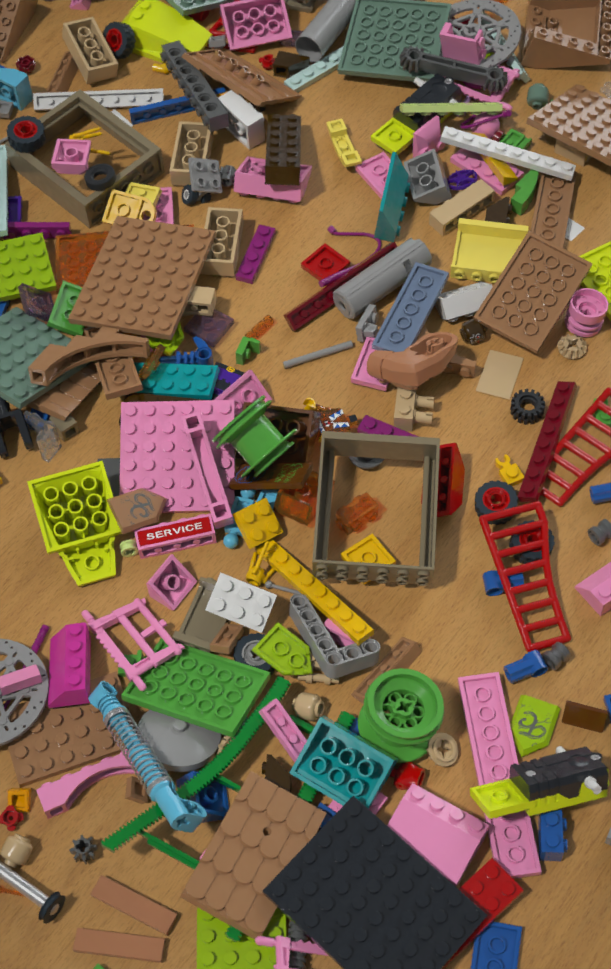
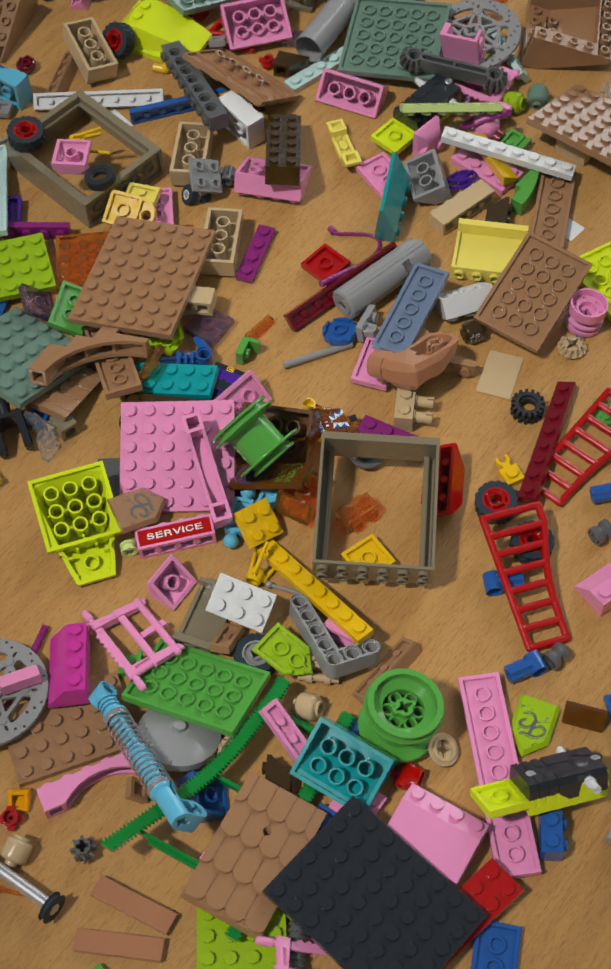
(339, 331): none -> blue tile
(351, 93): none -> bright pink slope
(516, 100): none -> lime head

